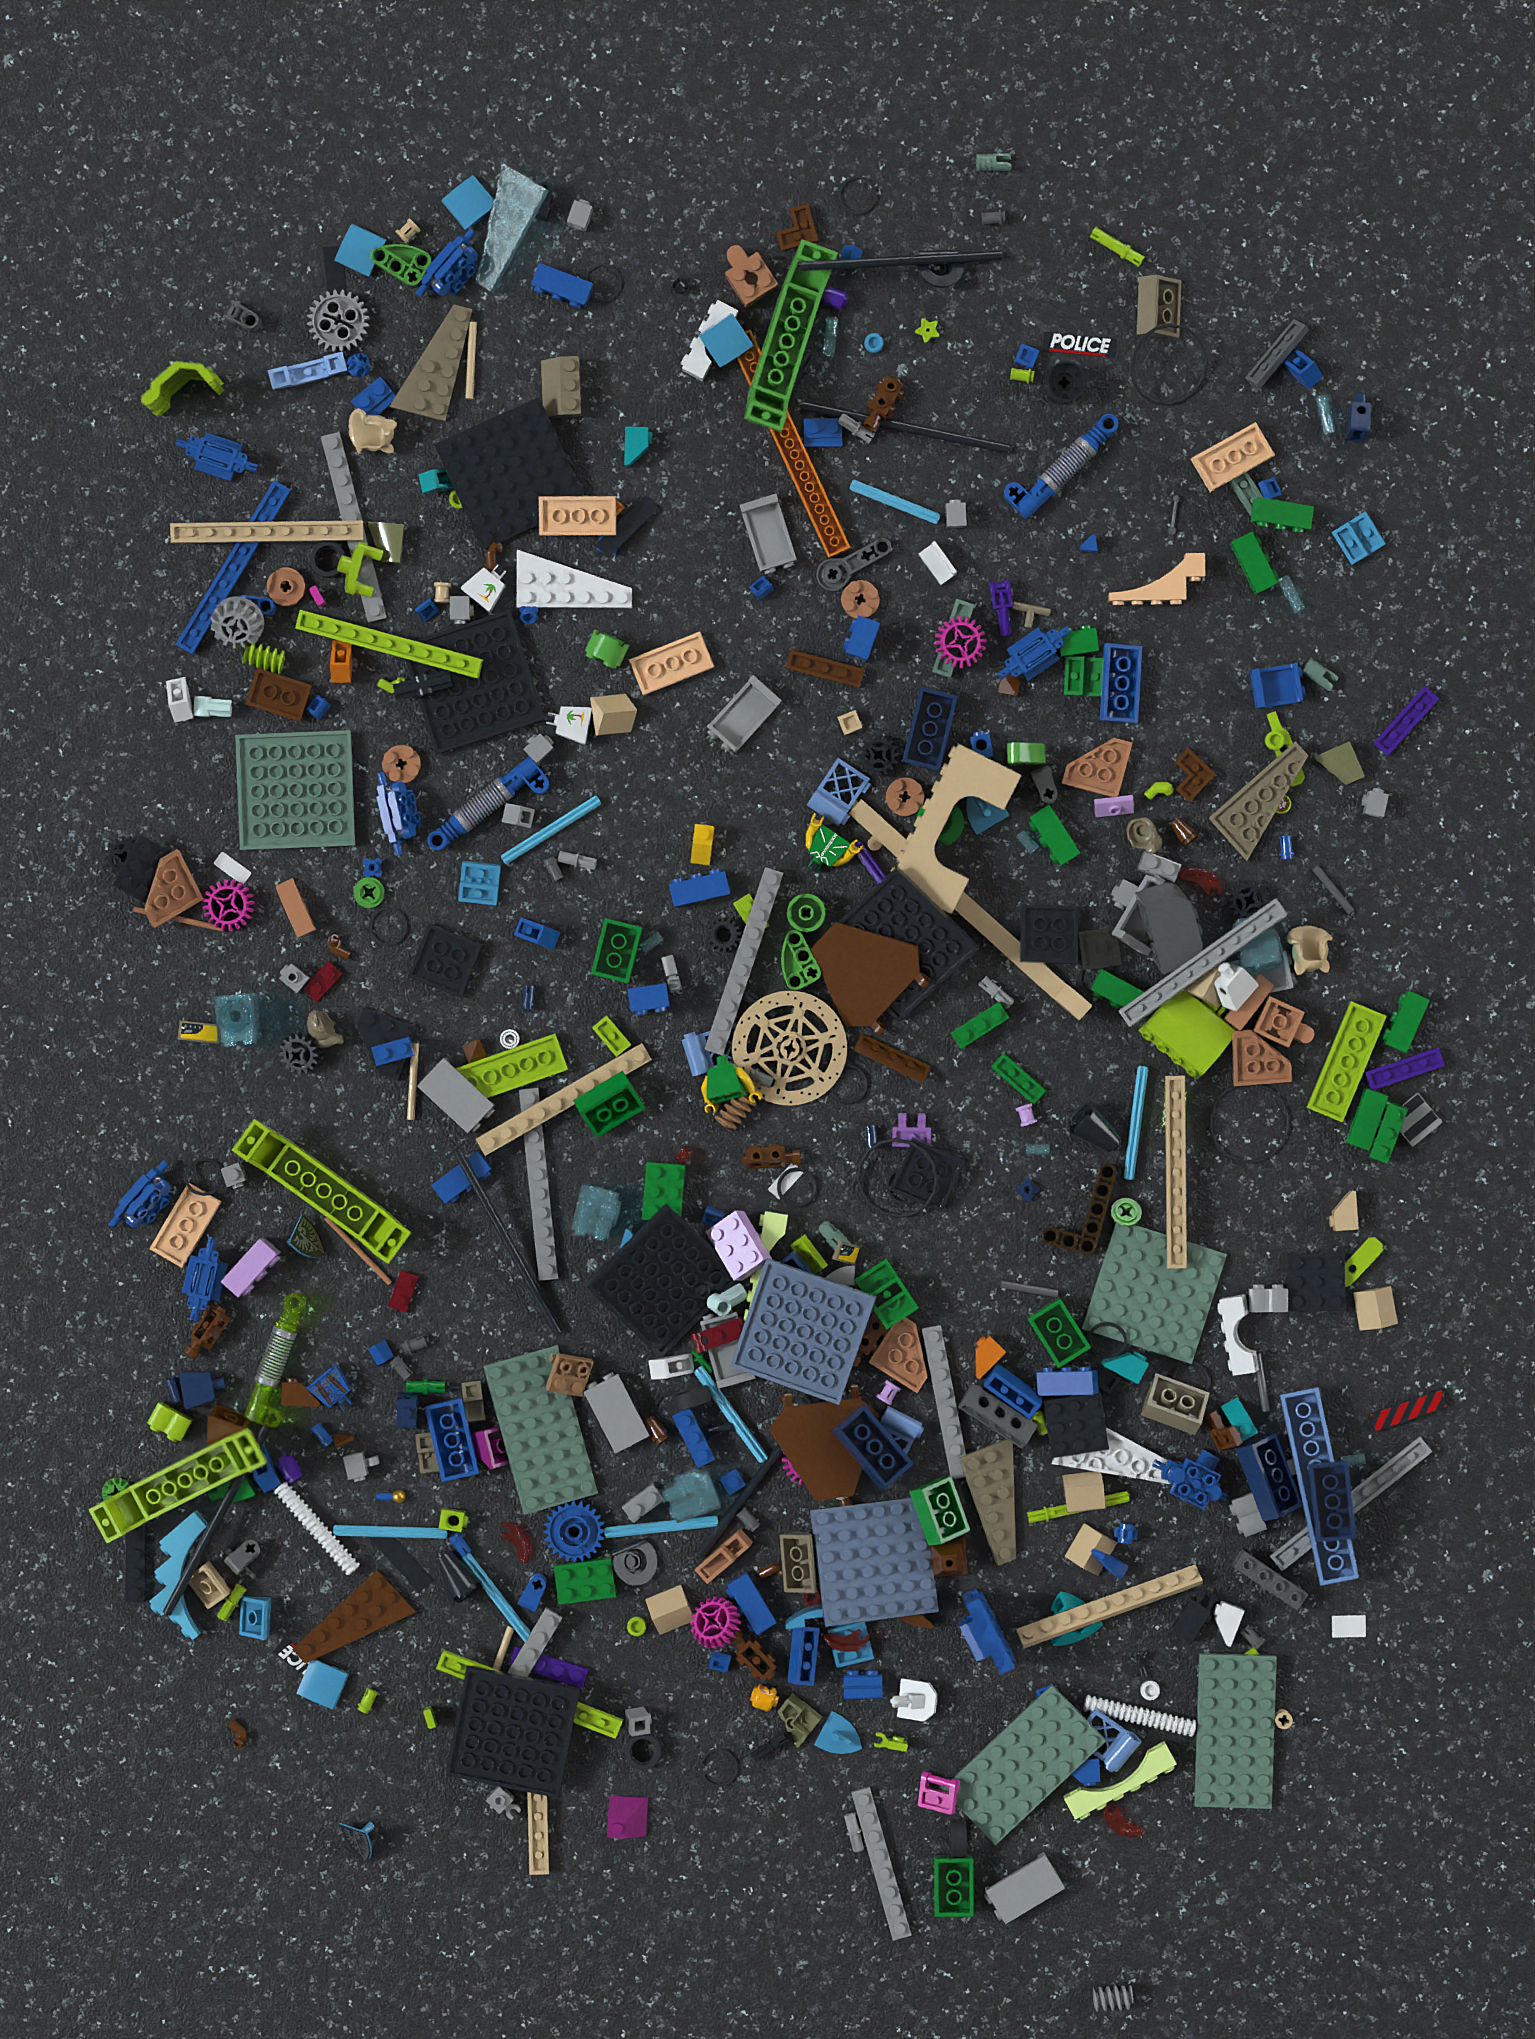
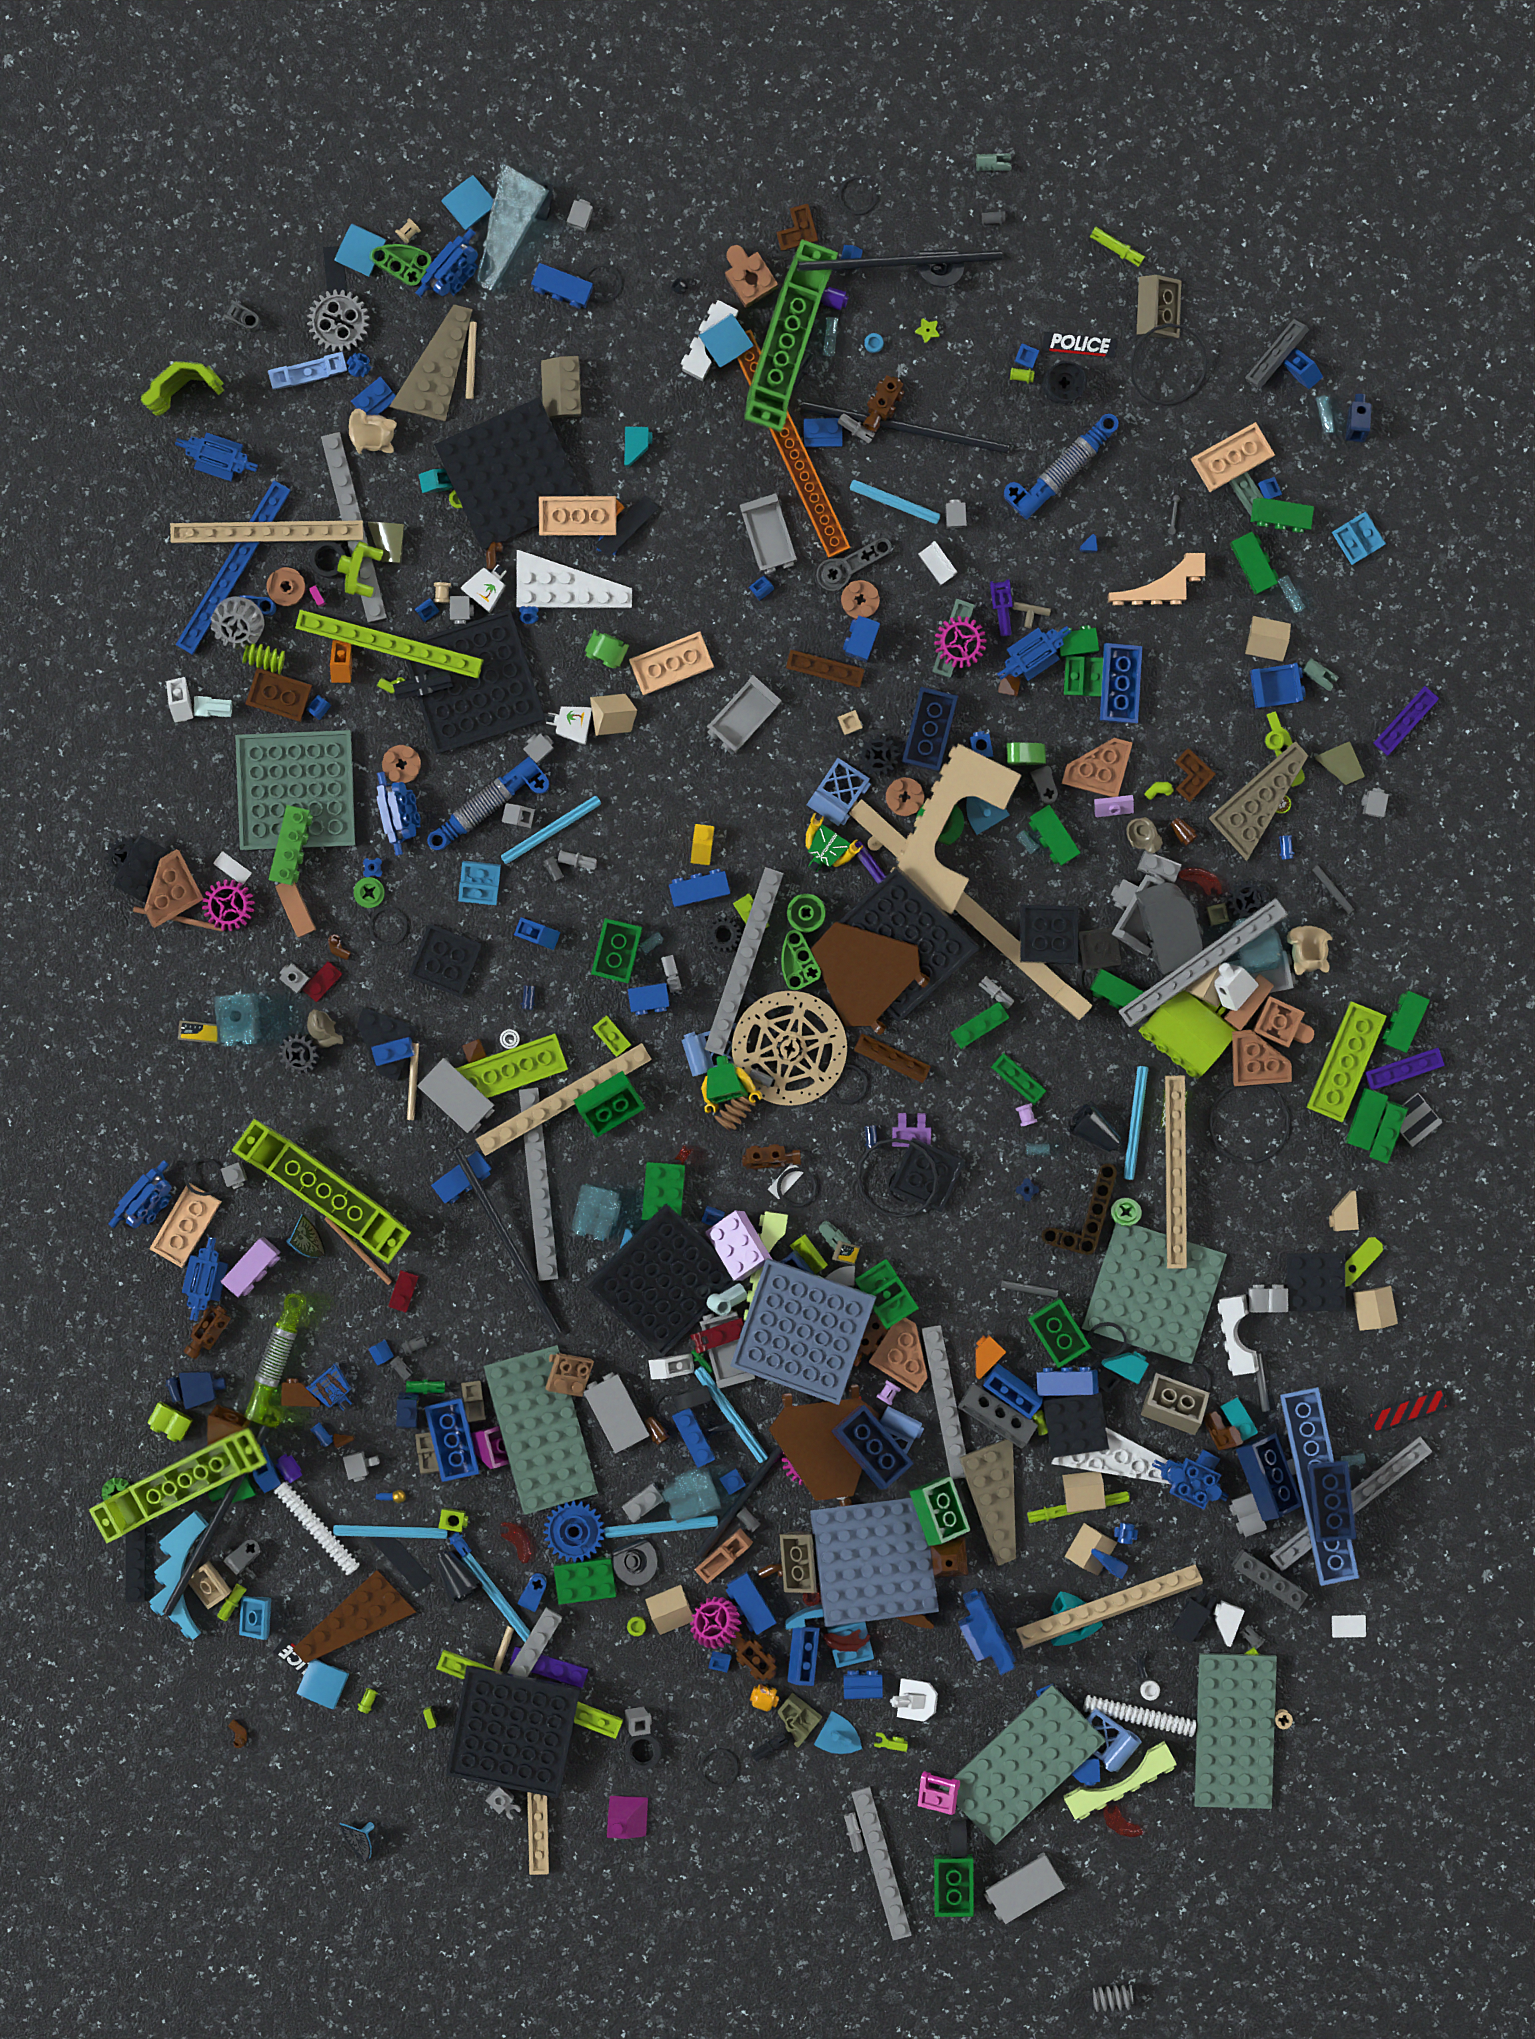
(290, 845): none -> bright green brick
(1217, 914): none -> olive tile
(1268, 638): none -> tan slope

